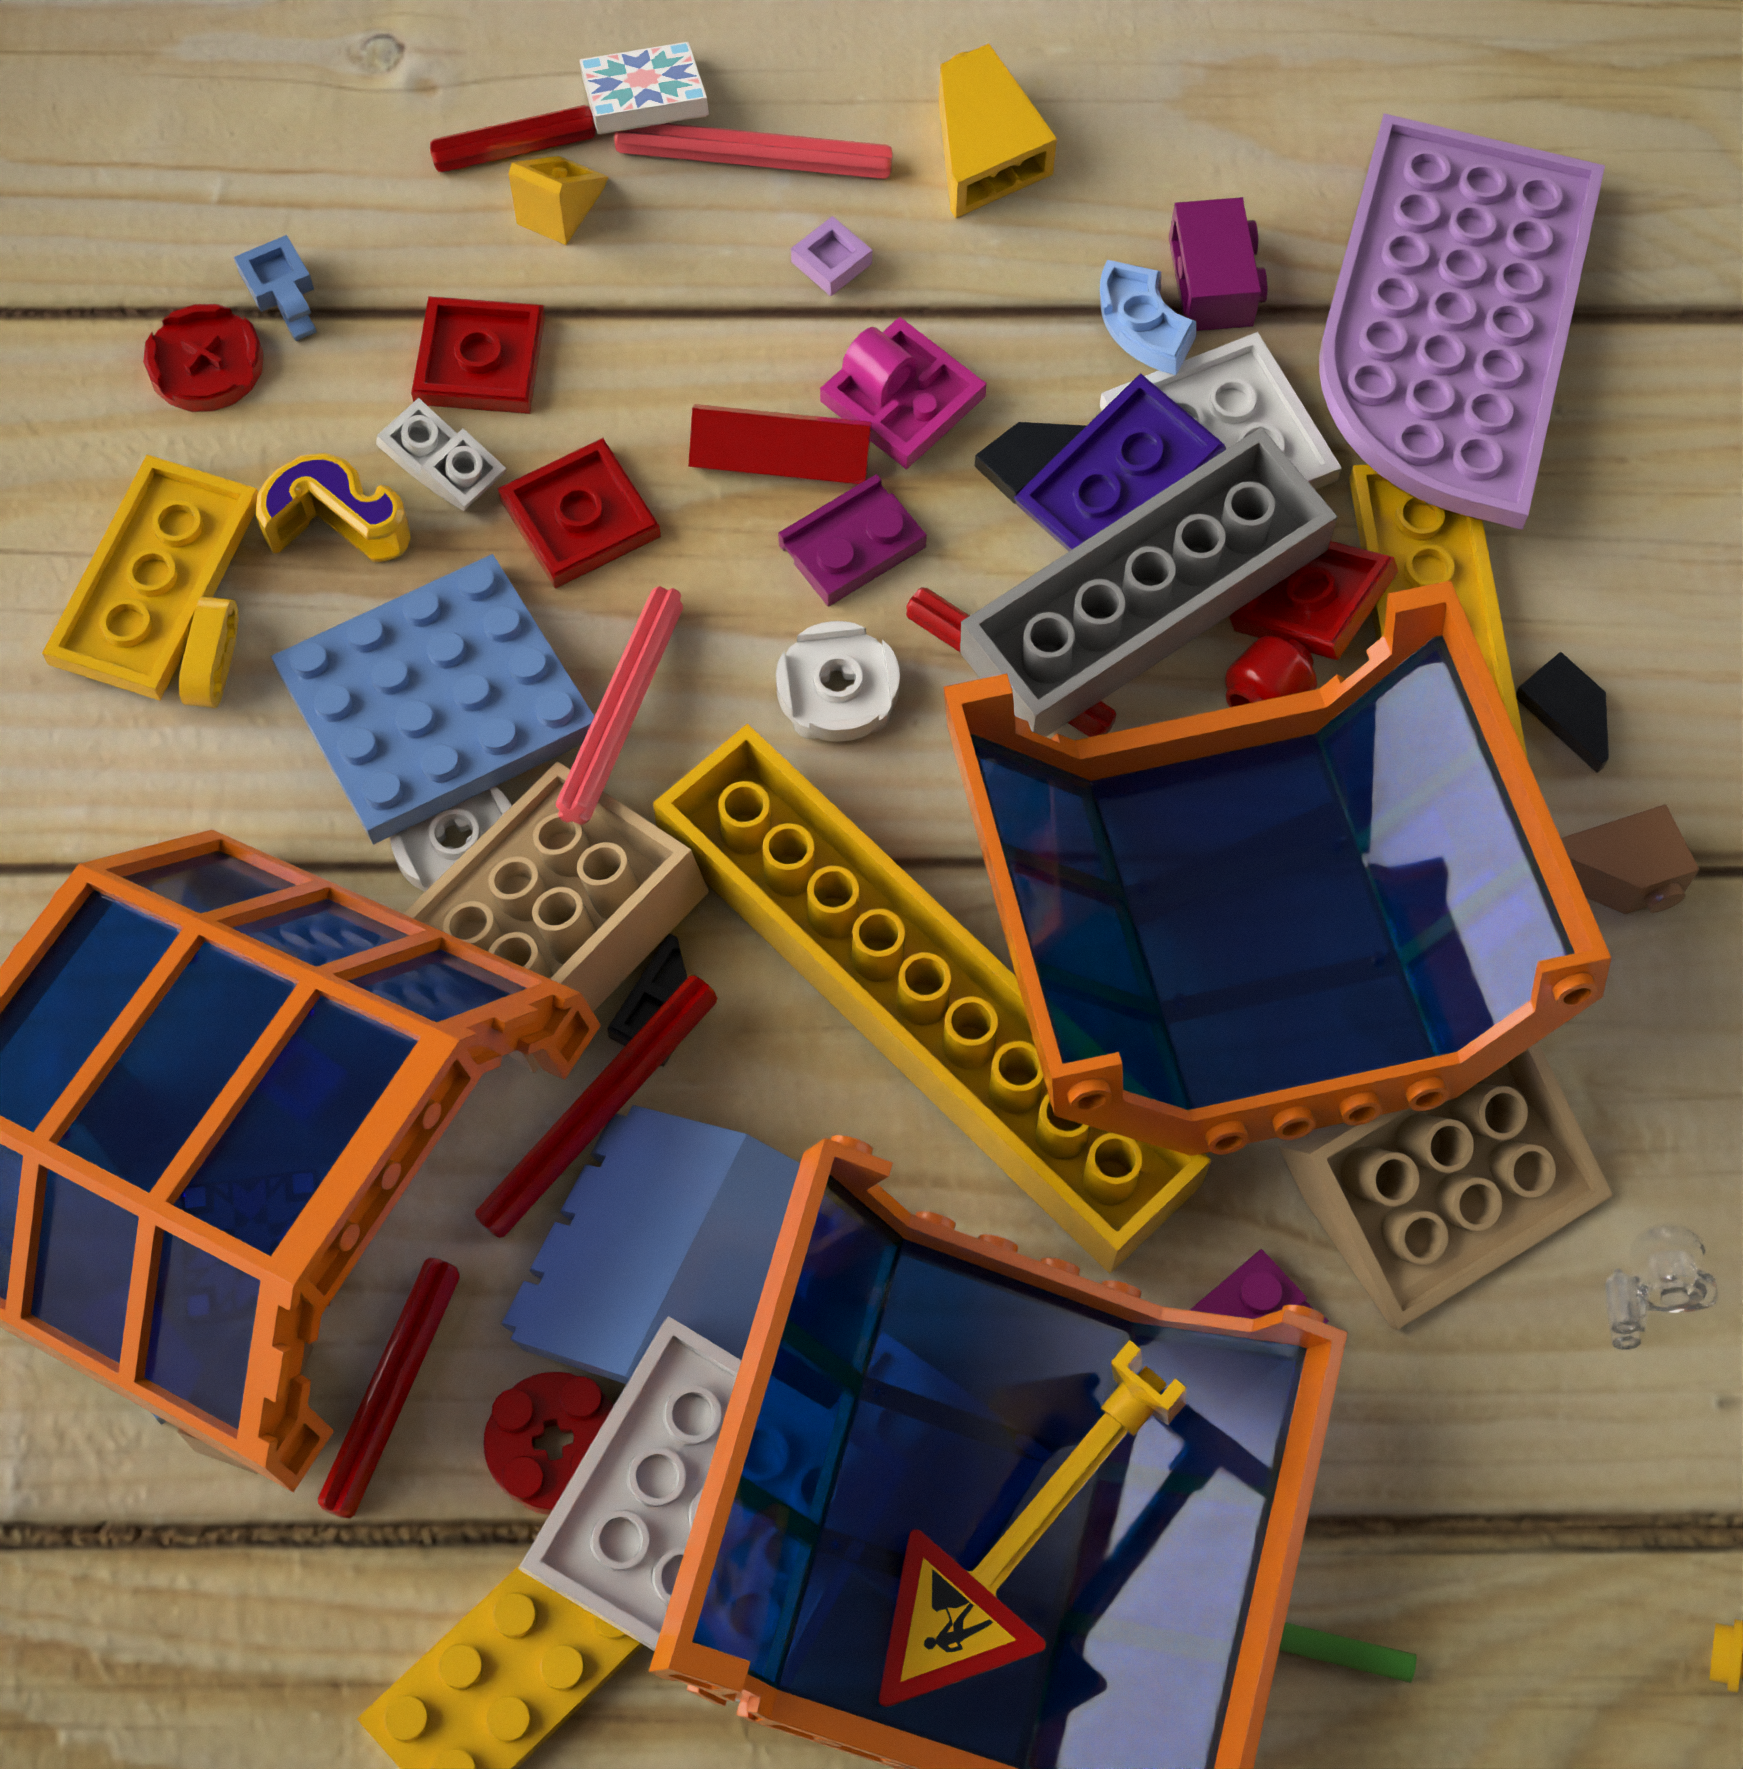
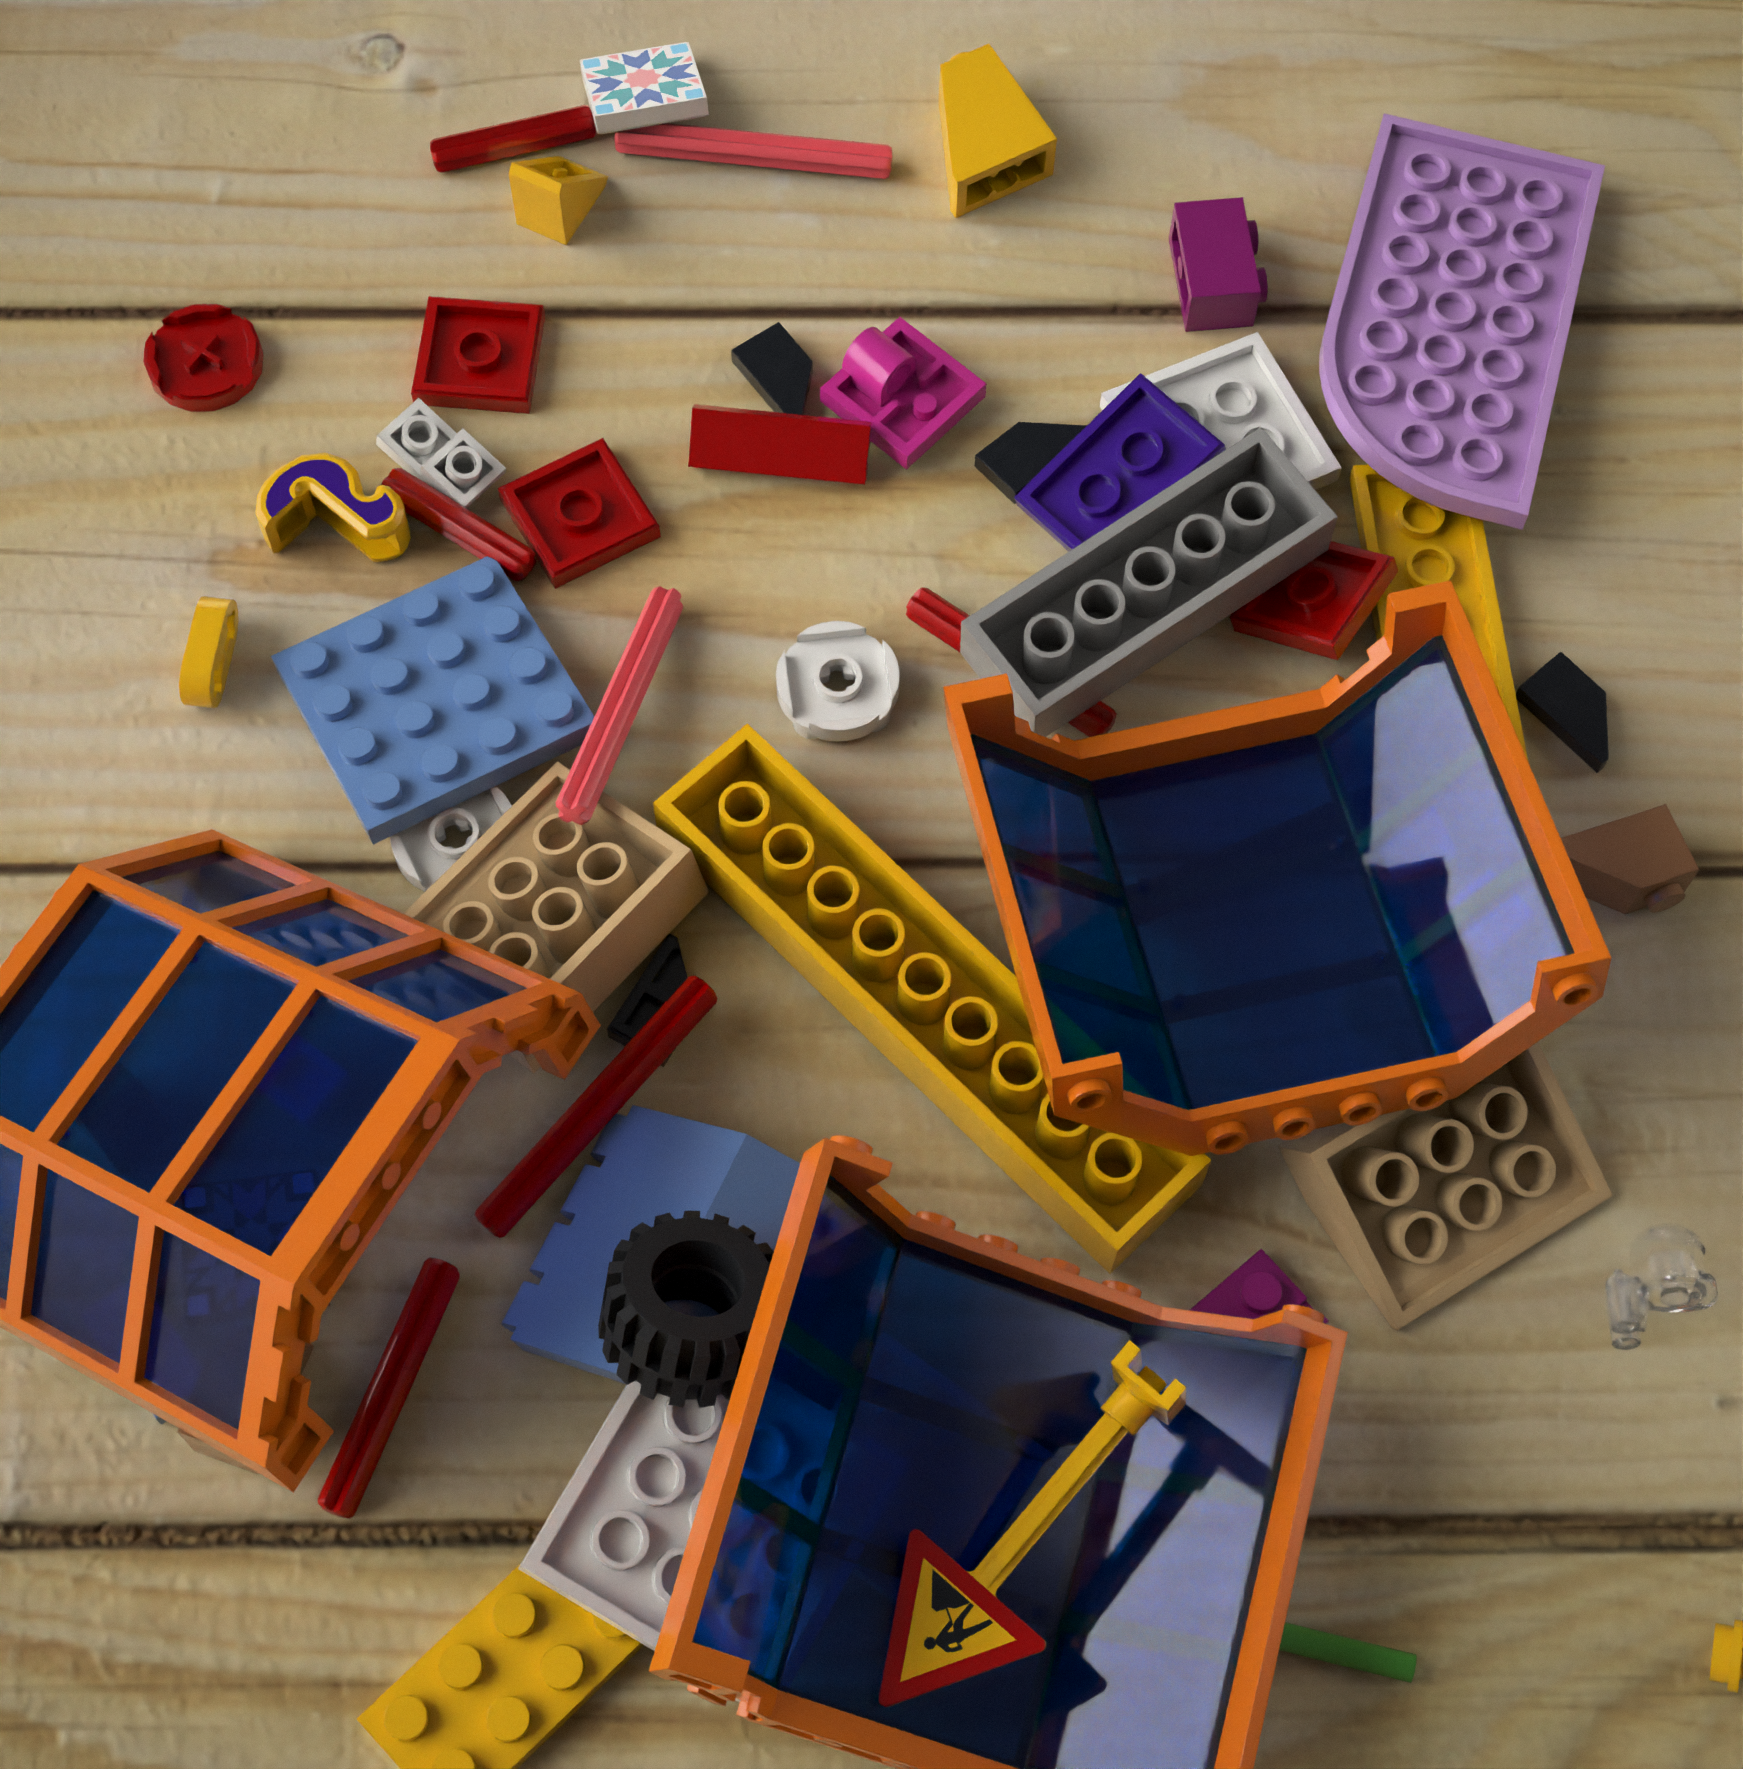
(148, 574): yellow plate -> none
(279, 278): medium blue plate -> none
(461, 524): none -> red axle
(521, 1418): red plate -> none
(682, 1261): none -> black tyre
(776, 369): none -> black tile
(831, 256): lavender plate -> none
(852, 540): magenta plate -> none
(1141, 319): light blue tile -> none
(1269, 671): red head -> none

